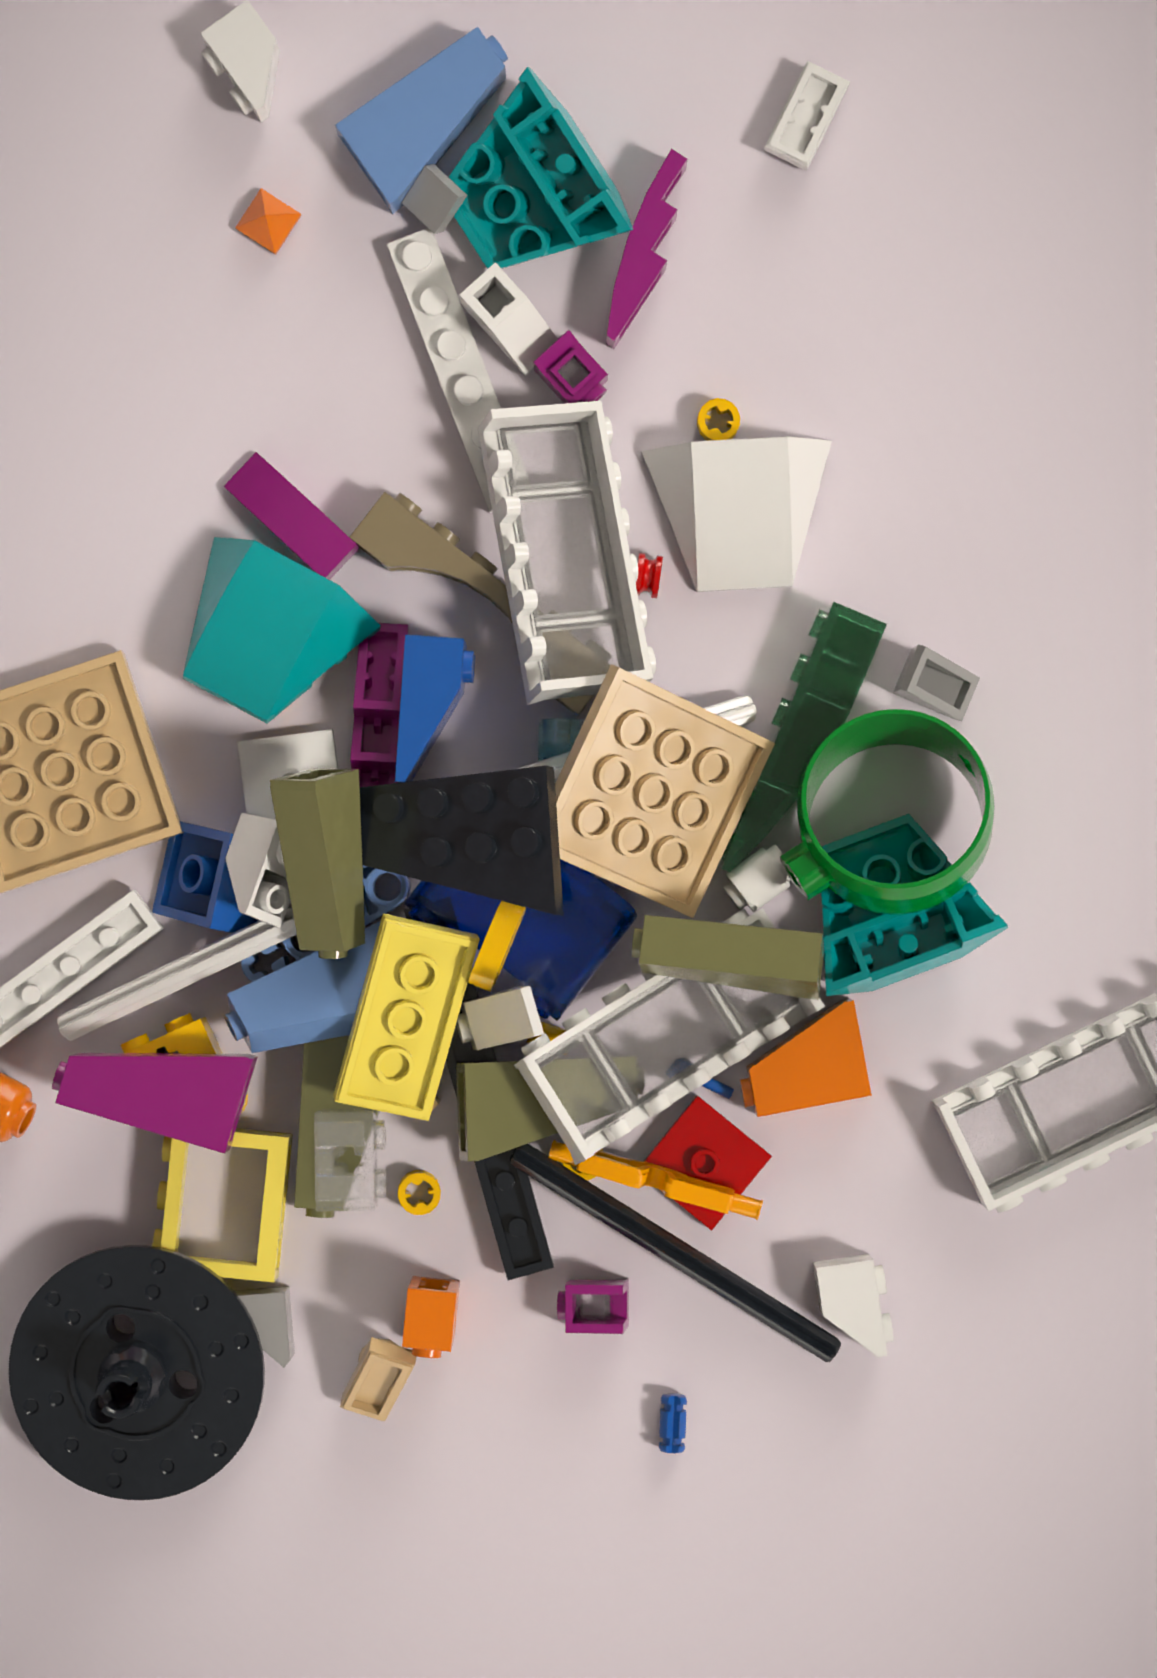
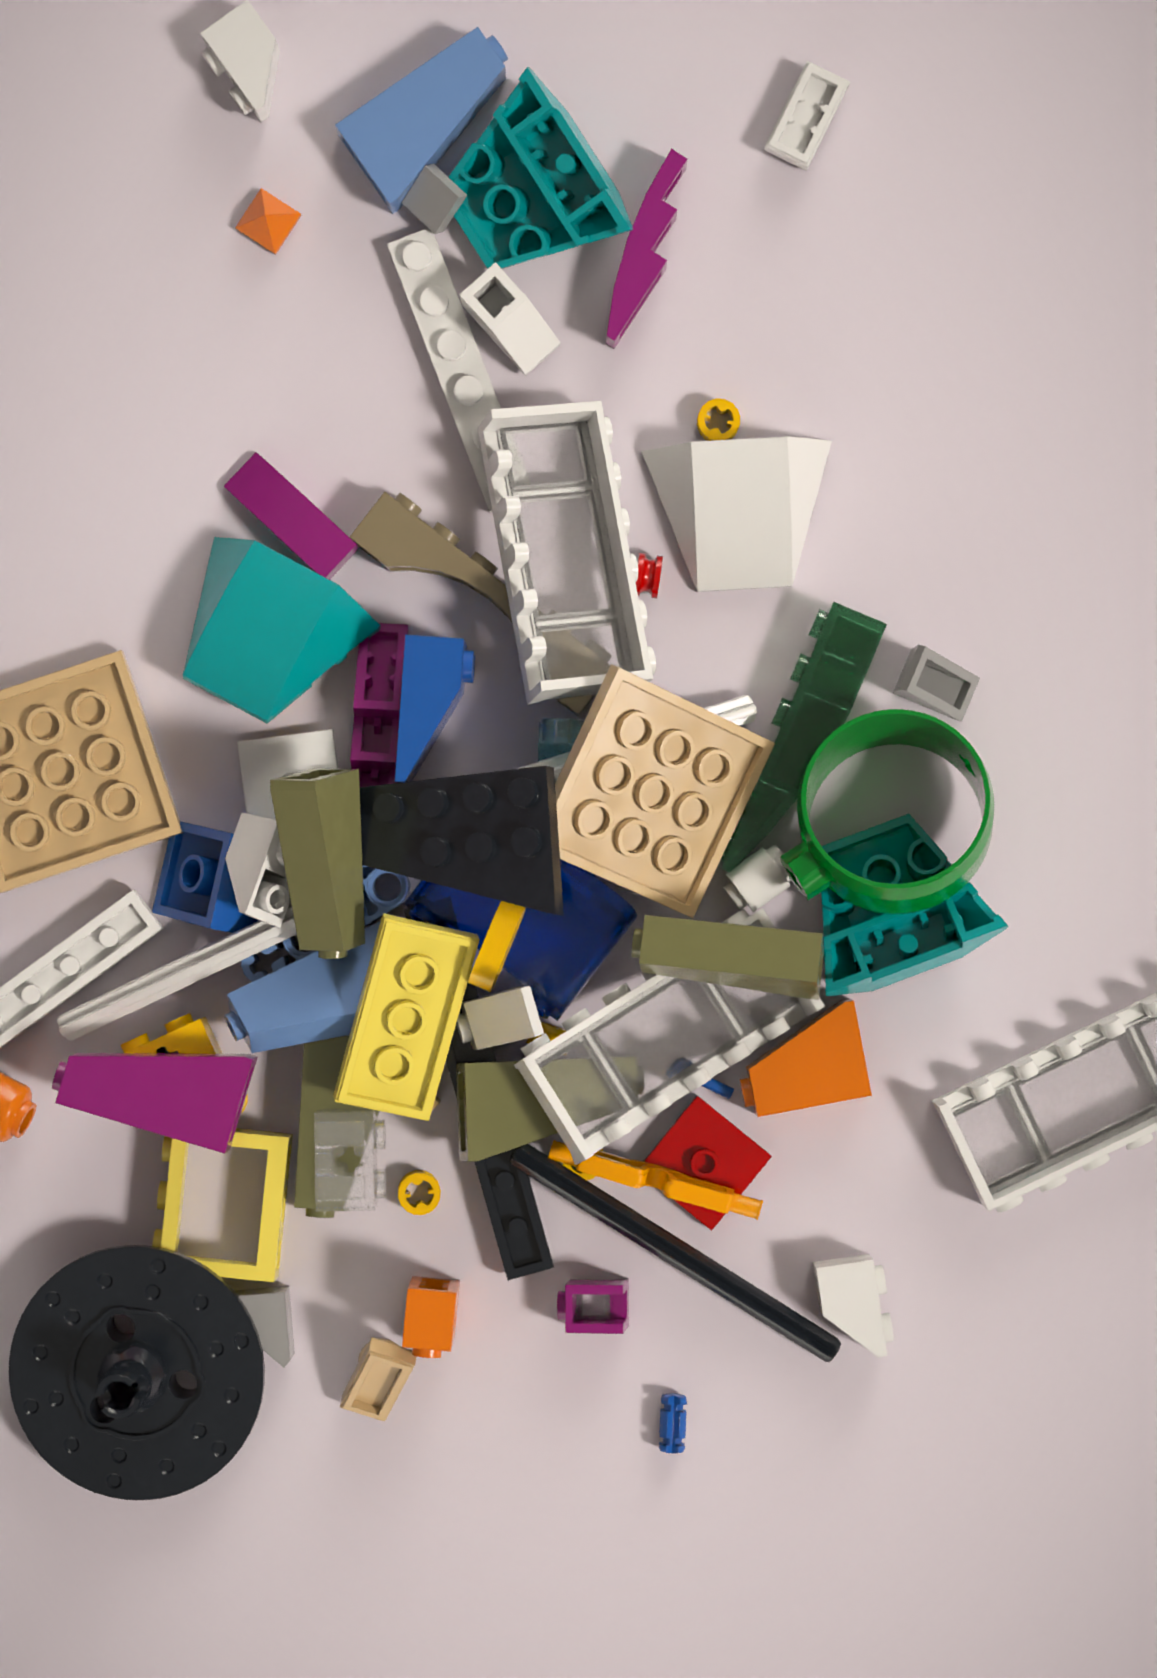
(571, 371): magenta window -> none

